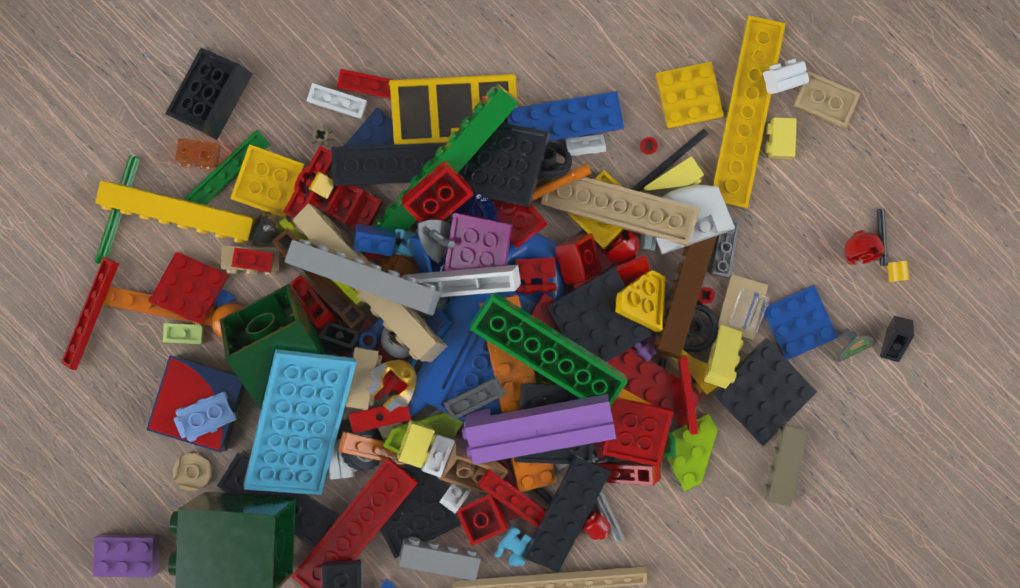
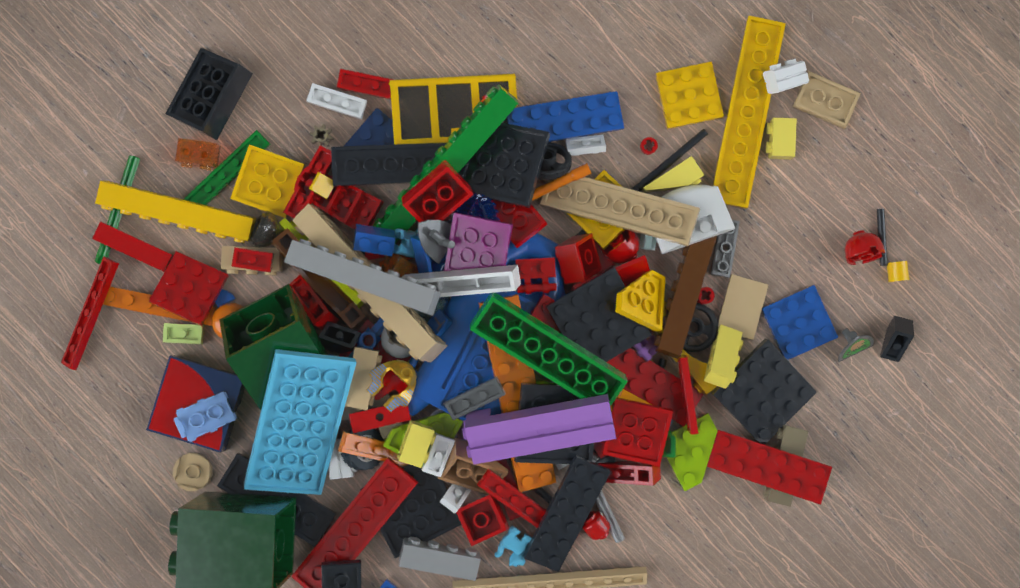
(126, 555): medium lavender brick -> none
(132, 246): none -> red tile
(749, 310): clear panel -> none
(770, 467): none -> red plate

